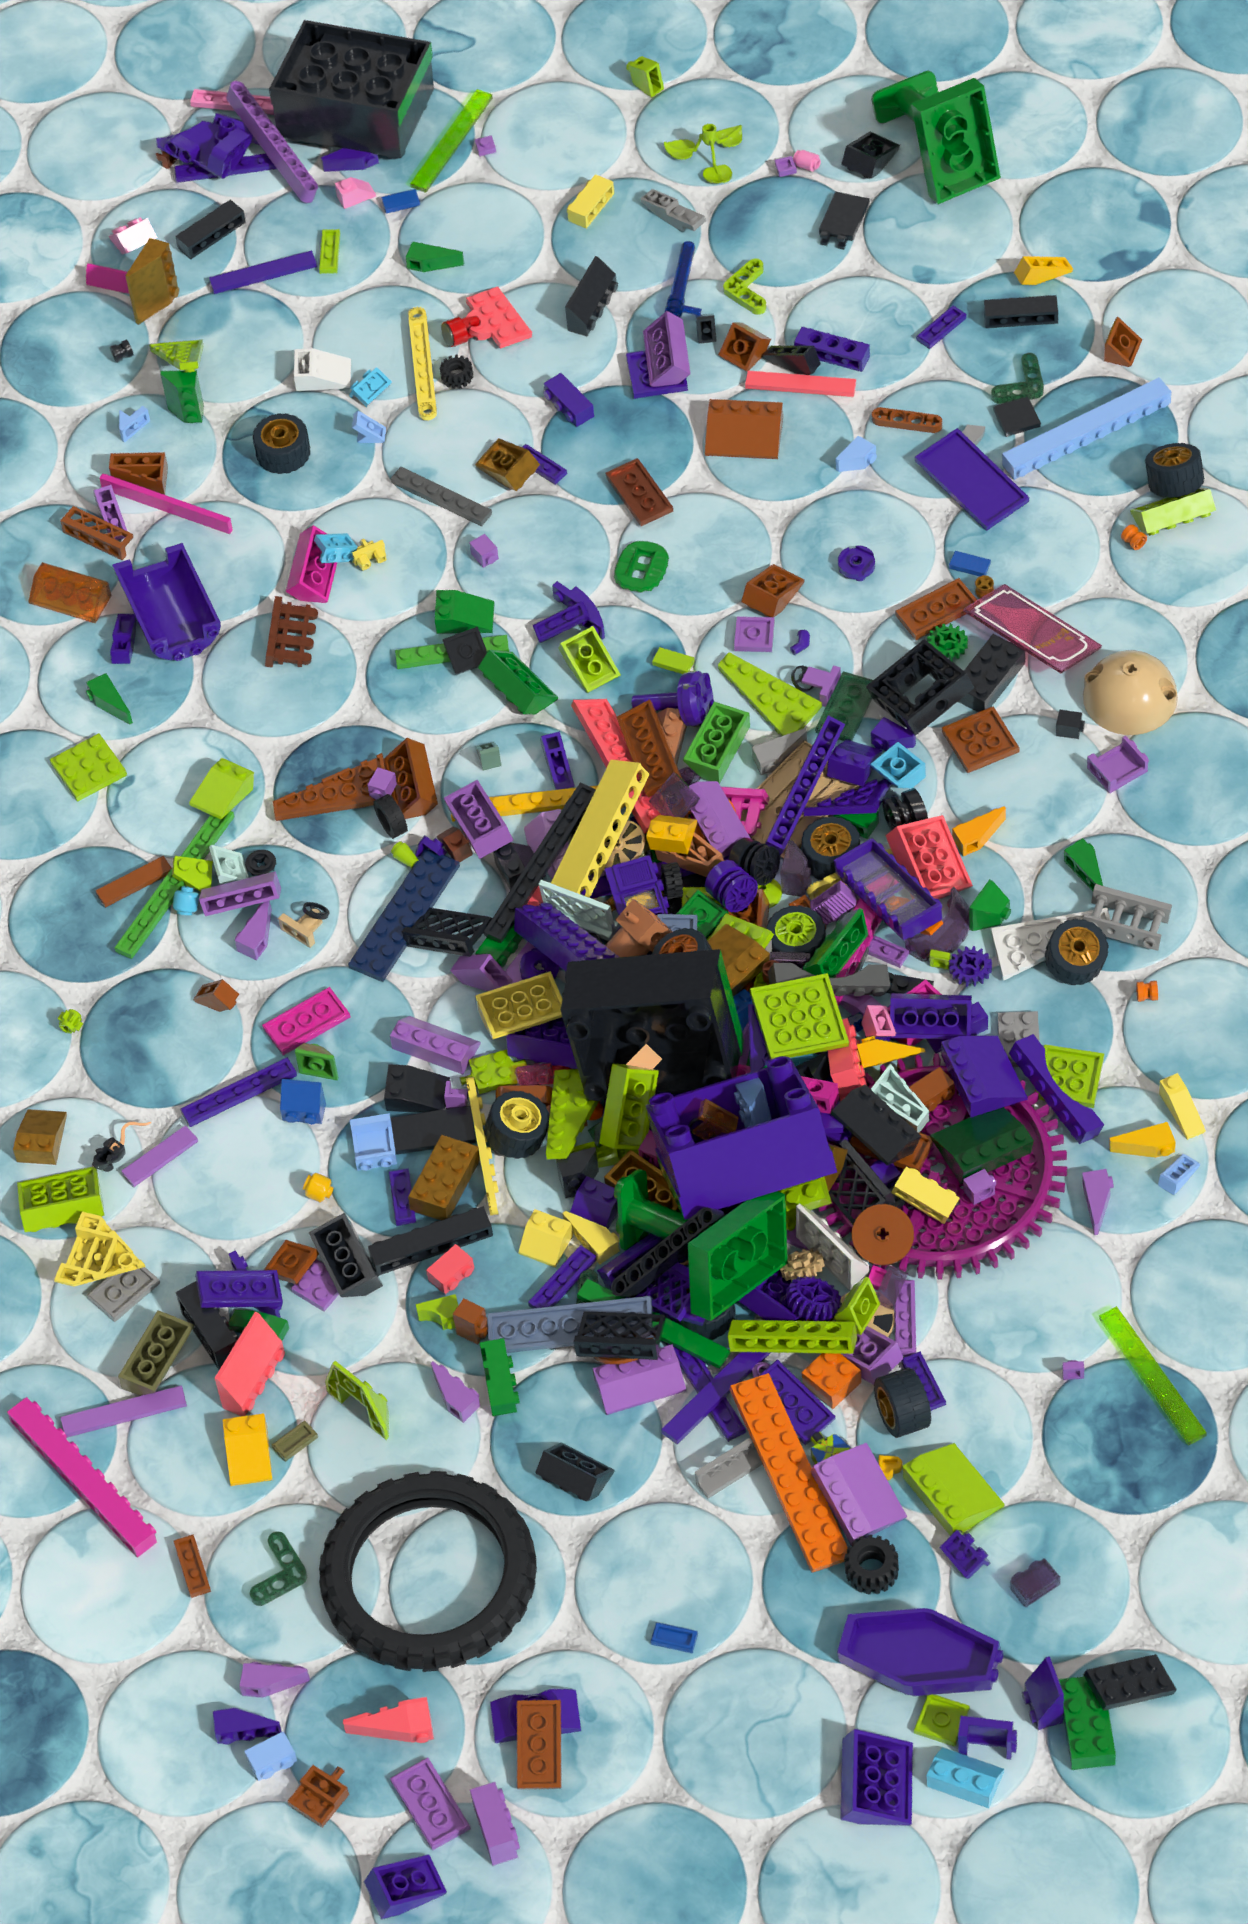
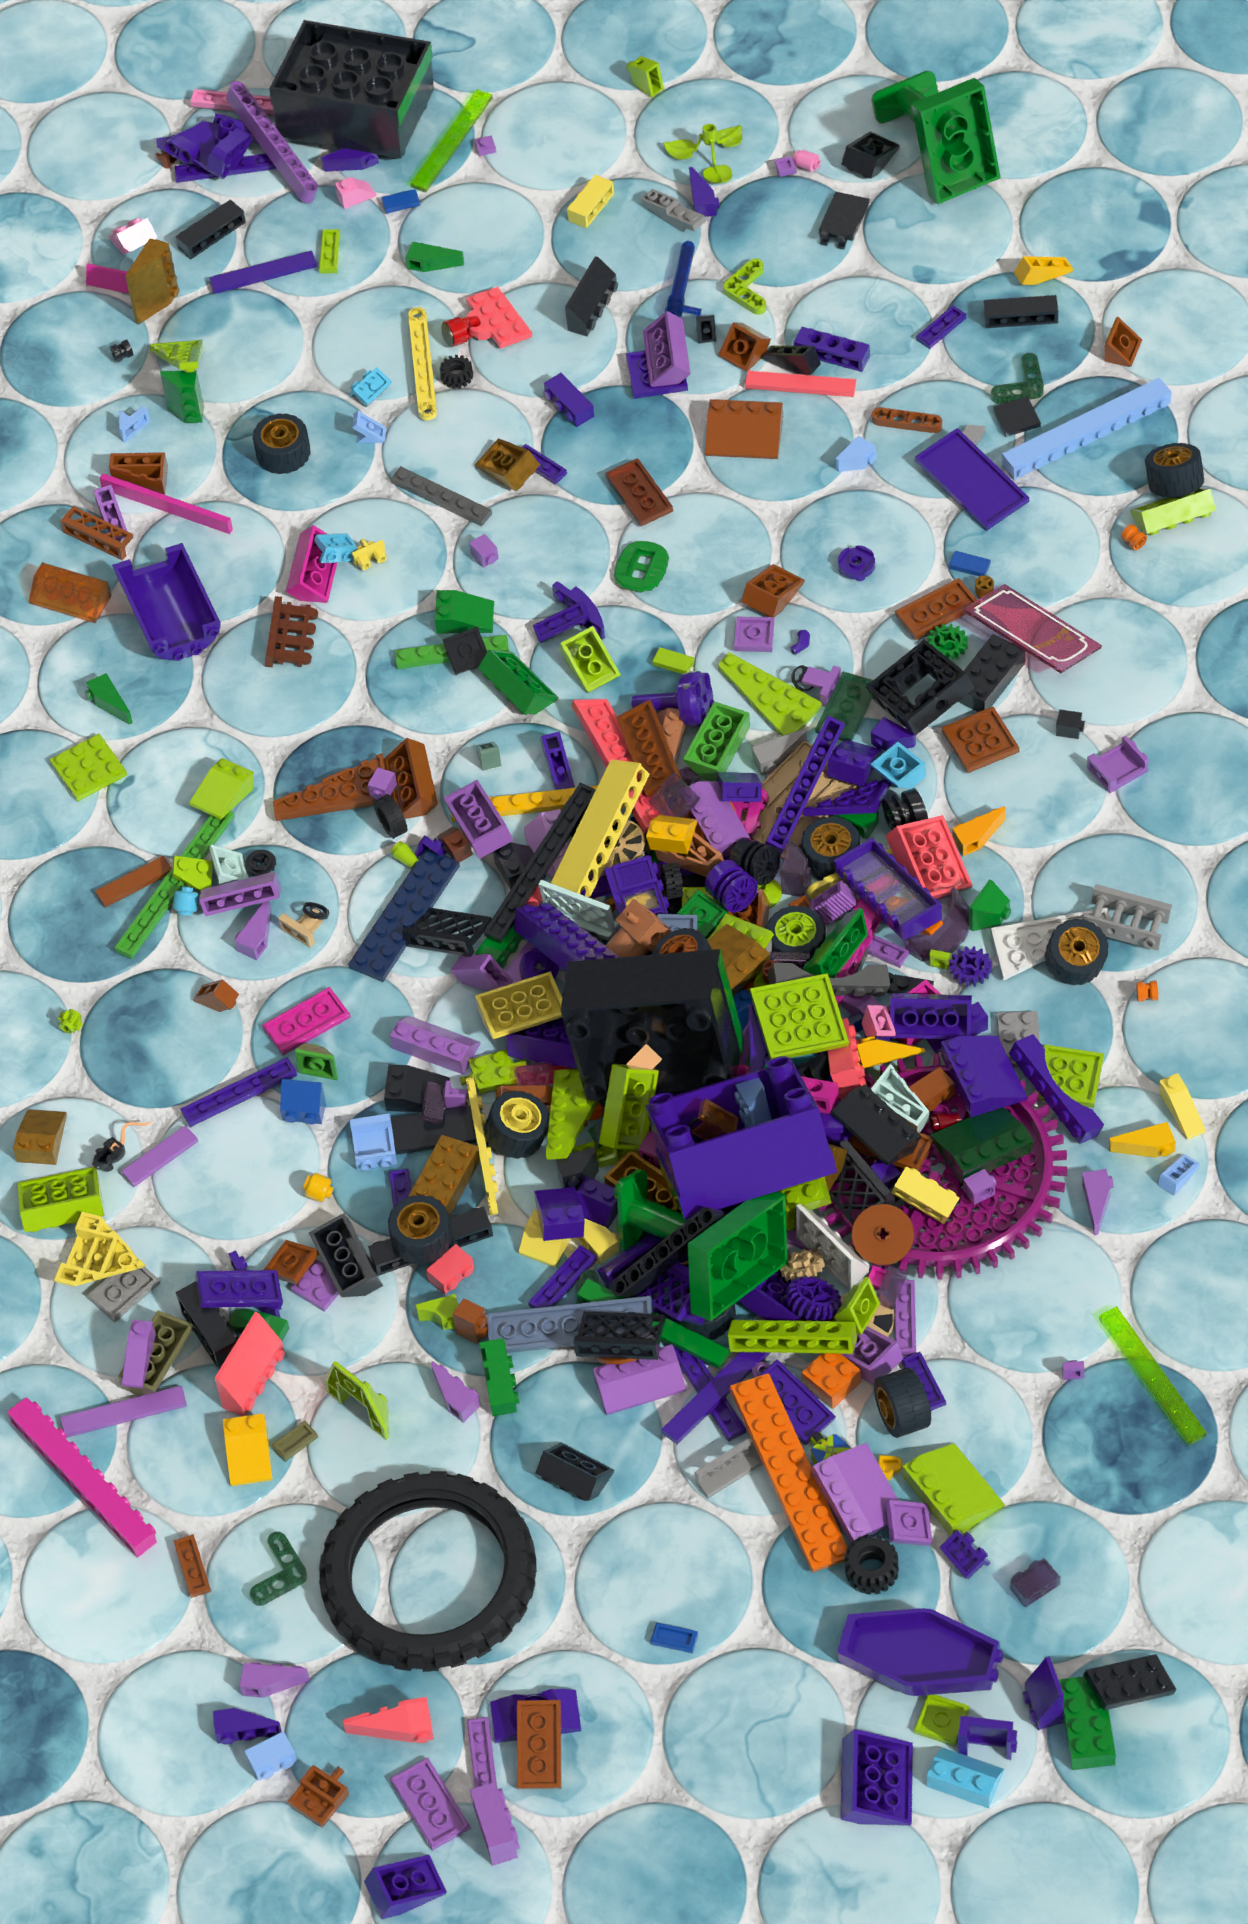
(123, 639): dark purple slope -> none
(138, 1353): none -> medium lavender slope
(320, 370): white slope -> none
(420, 1229): none -> black wheel
(433, 1102): none -> clear purple tile
(481, 1751): none -> medium lavender tile
(559, 1213): none -> dark purple slope
(703, 195): none -> dark purple slope
(740, 787): none -> dark purple panel
(909, 1522): none -> medium lavender plate
(942, 1121): none -> dark red cone
(1083, 862): green slope -> none
(1130, 693): tan piece -> none

